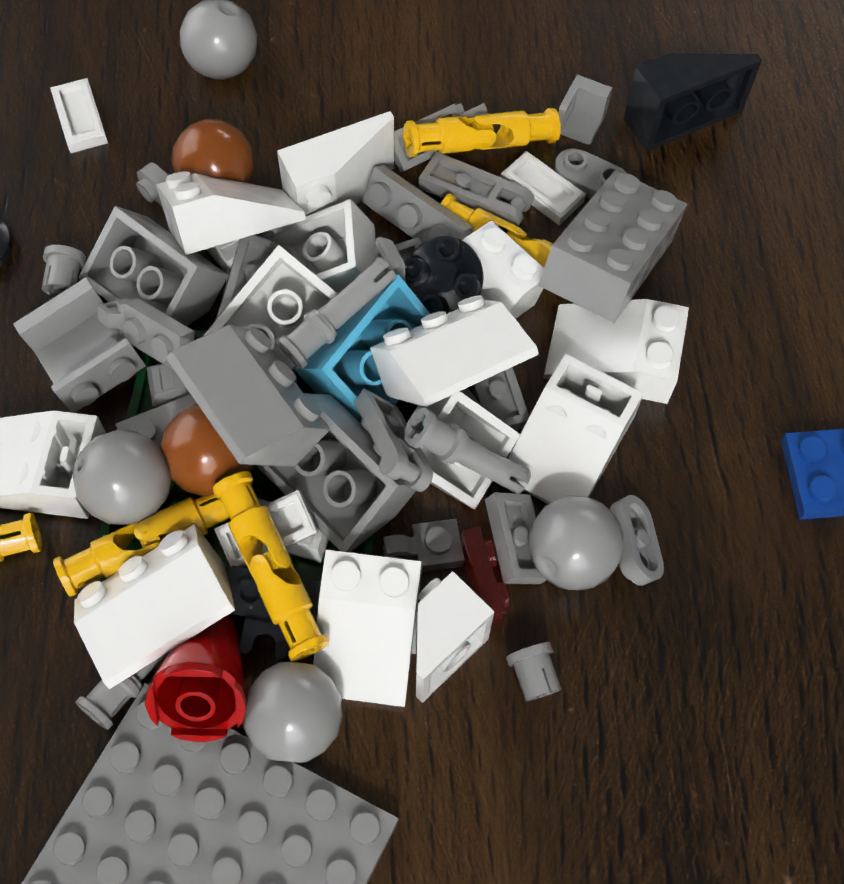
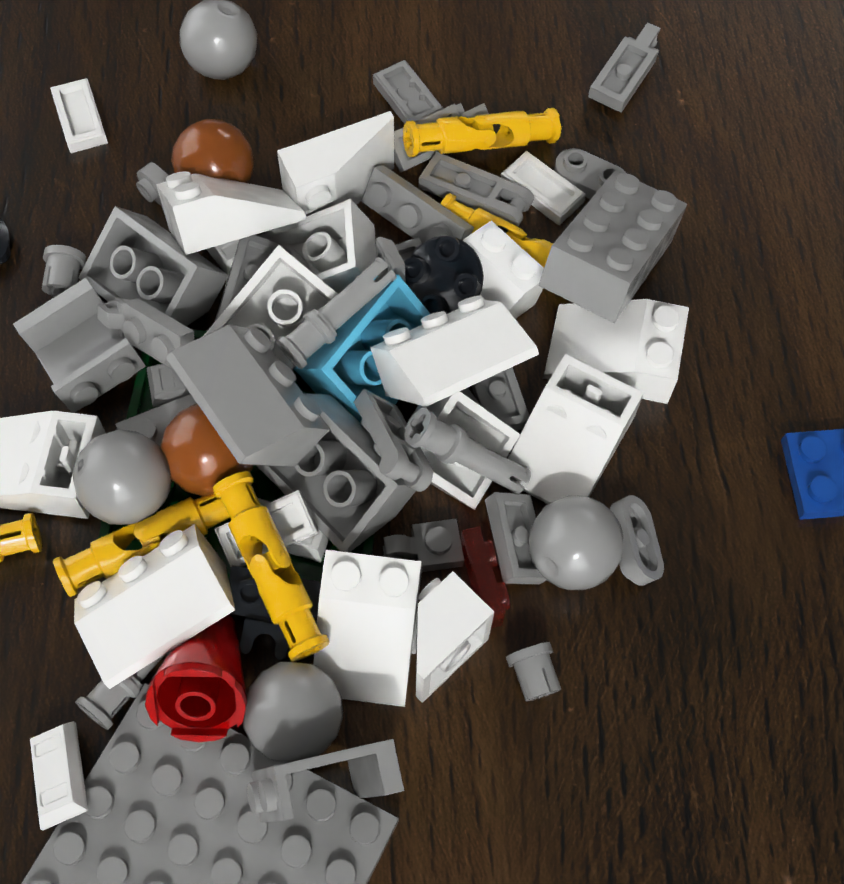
(58, 775): none -> white tile
(372, 771): none -> light grey panel
(405, 92): none -> light grey plate
(584, 109): light grey panel -> none
(626, 69): none -> light grey hinge
(687, 94): black slope -> none

